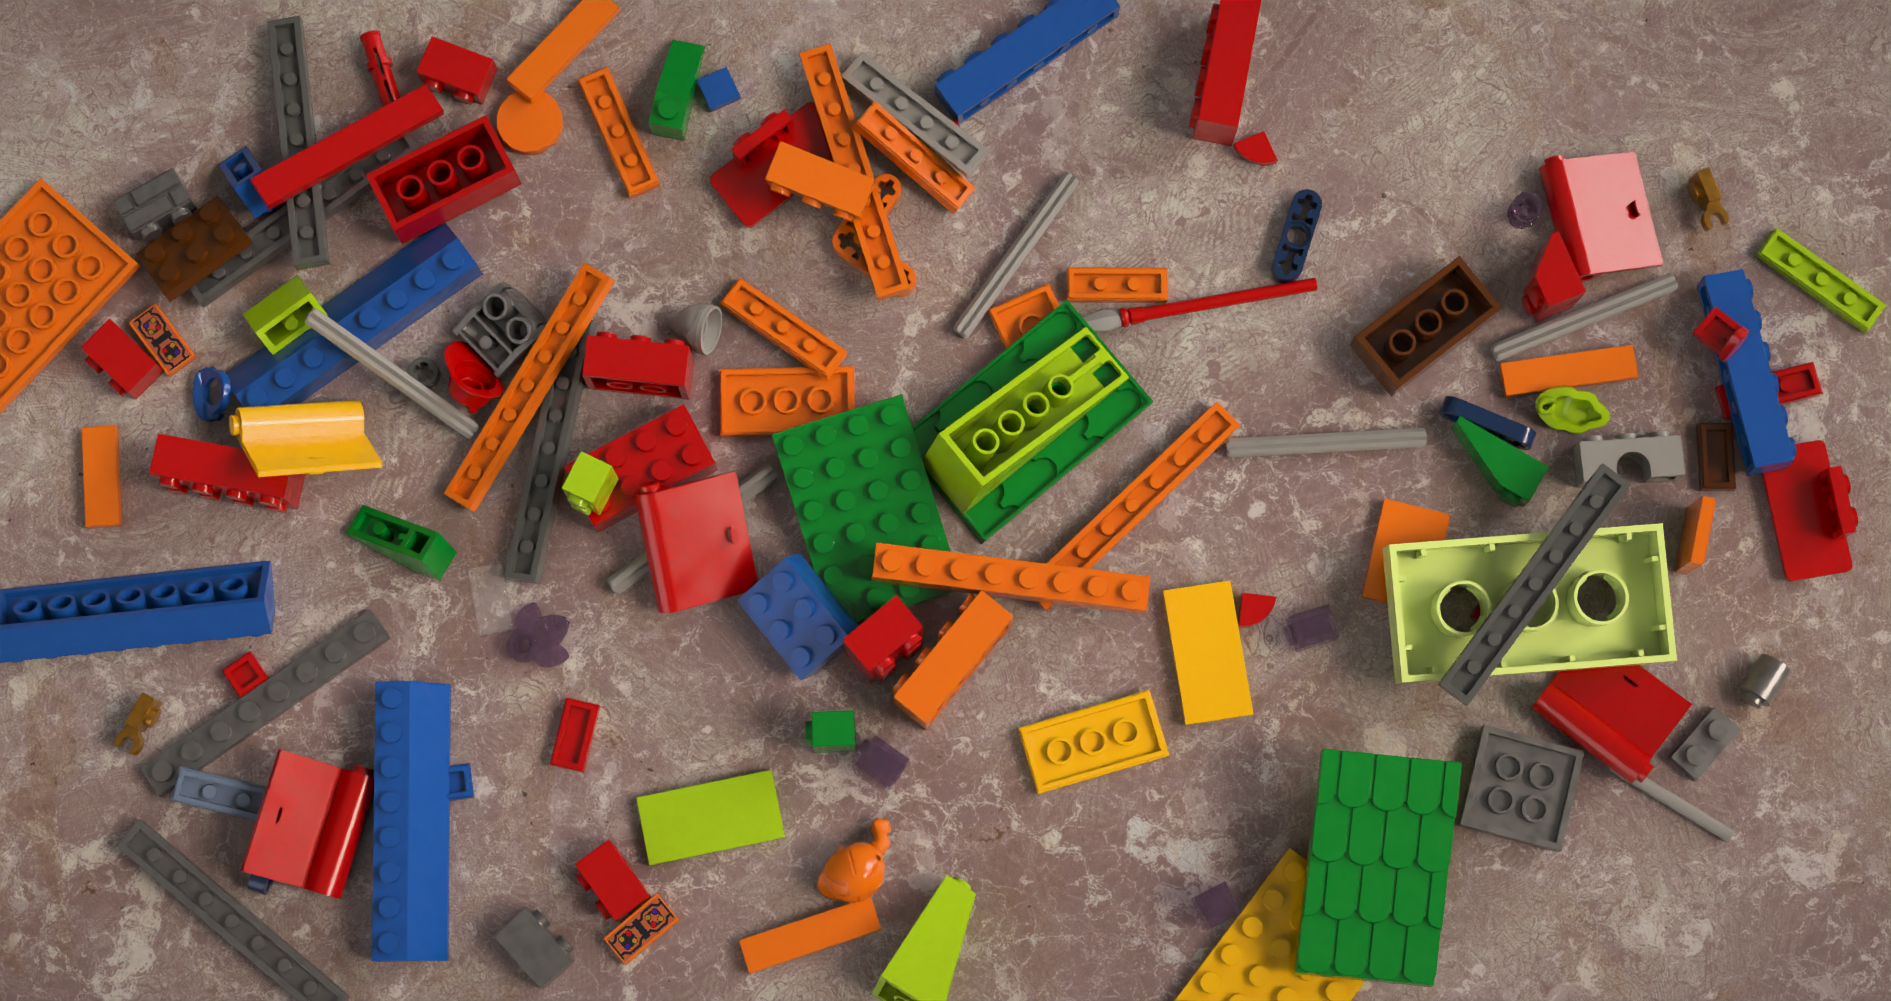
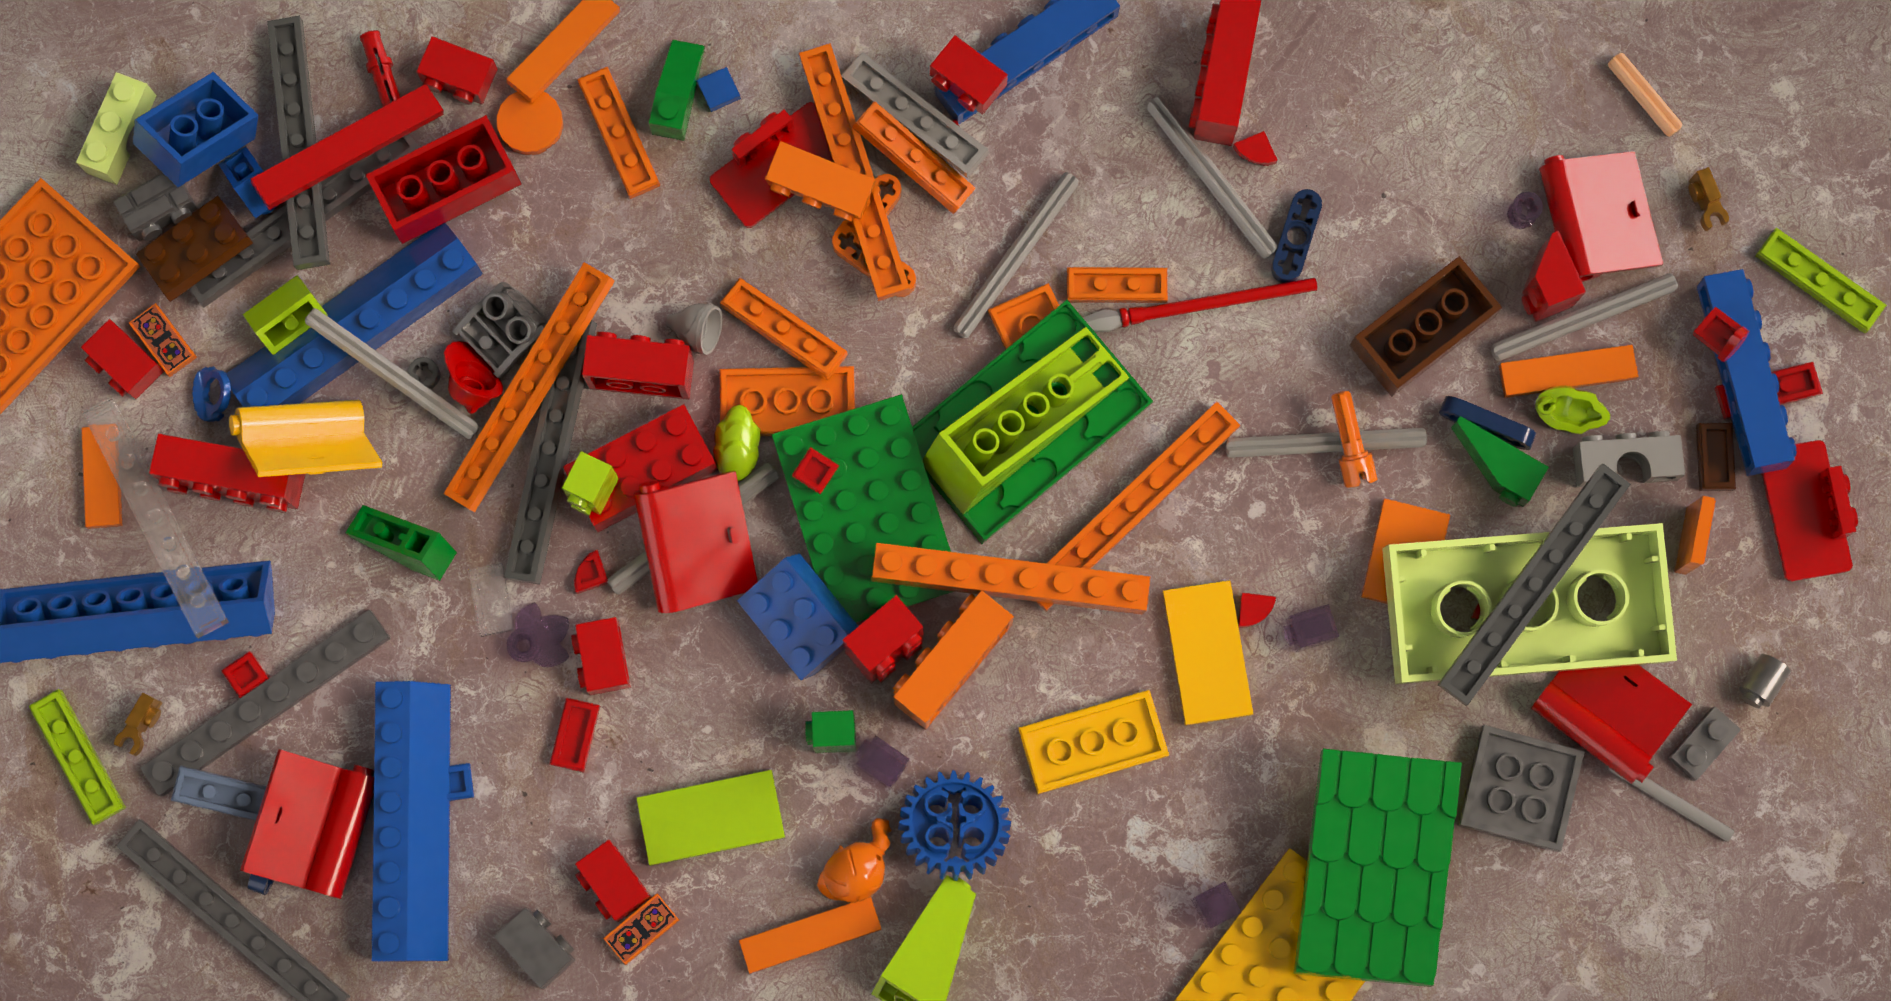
(77, 757): none -> lime tile
(105, 147): none -> yellowish green arch
(155, 517): none -> clear tile
(195, 129): none -> blue brick
(590, 573): none -> red tile
(602, 656): none -> red brick
(737, 442): none -> lime arm
(815, 470): none -> red tile
(922, 824): none -> blue gear
(967, 75): none -> red brick
(1212, 177): none -> light grey axle
(1355, 458): none -> orange piece
(1645, 94): none -> light nougat axle

